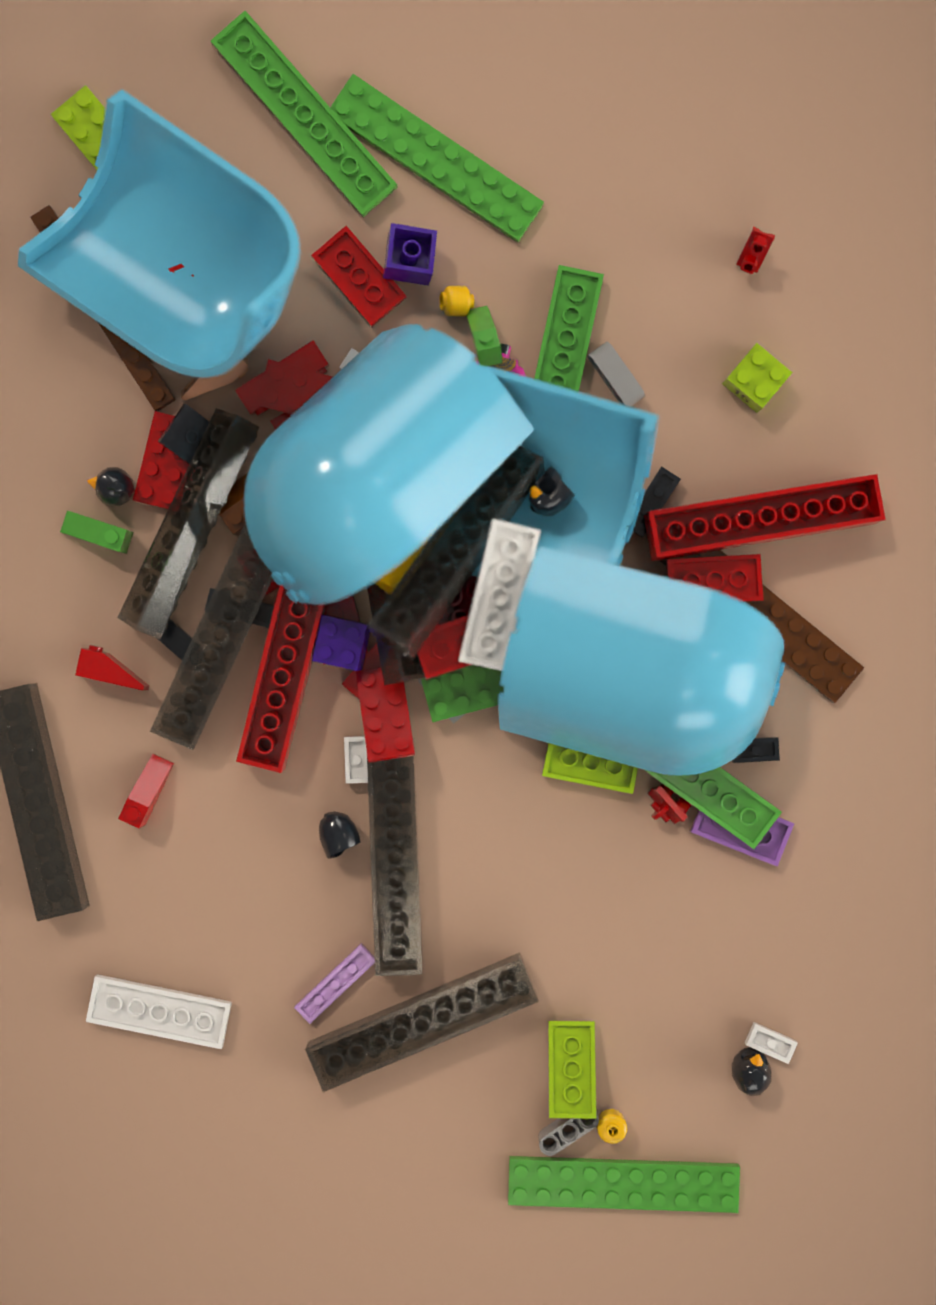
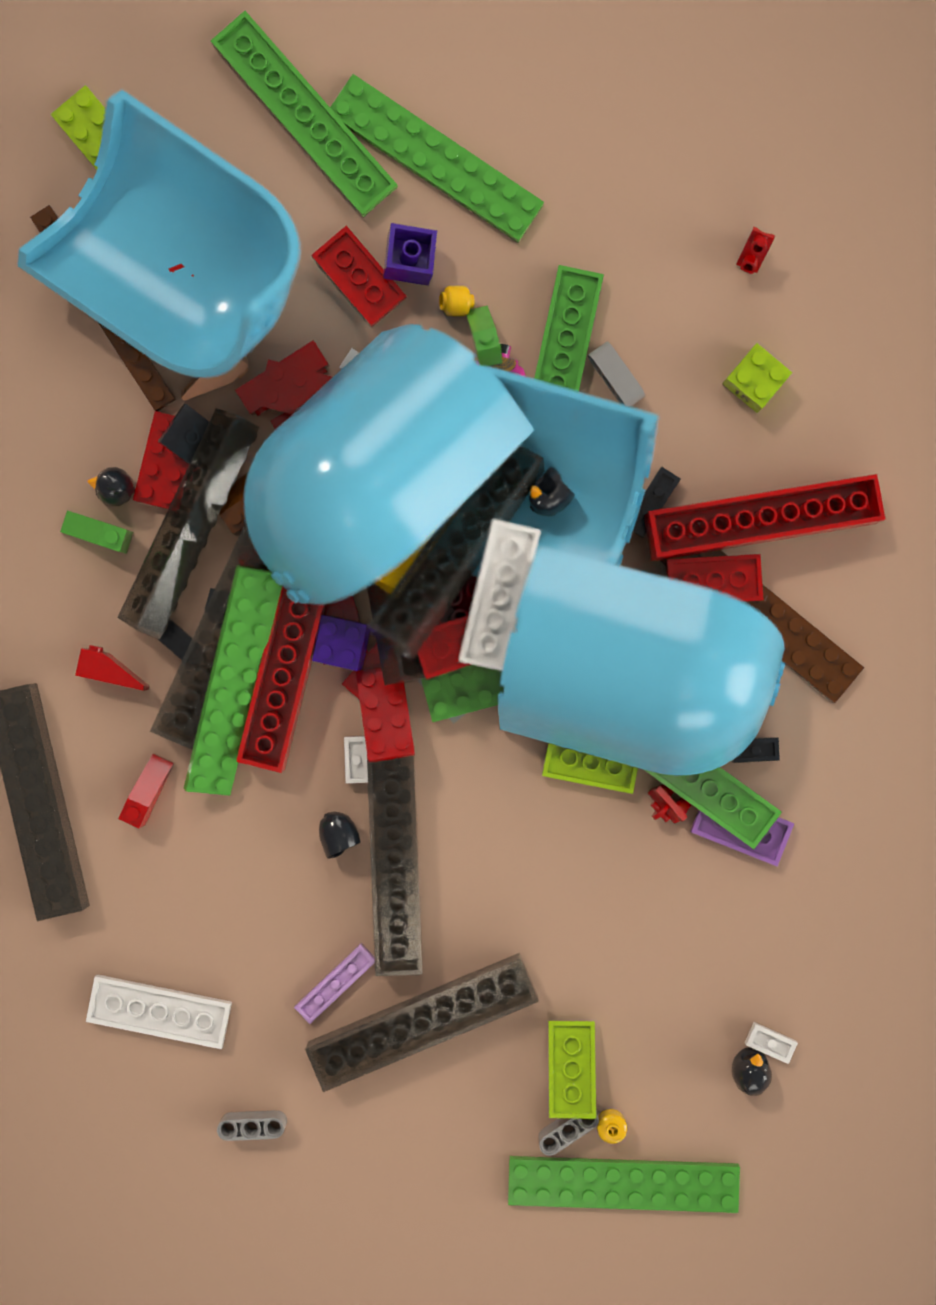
(232, 681): none -> bright green plate
(243, 1132): none -> light grey beam

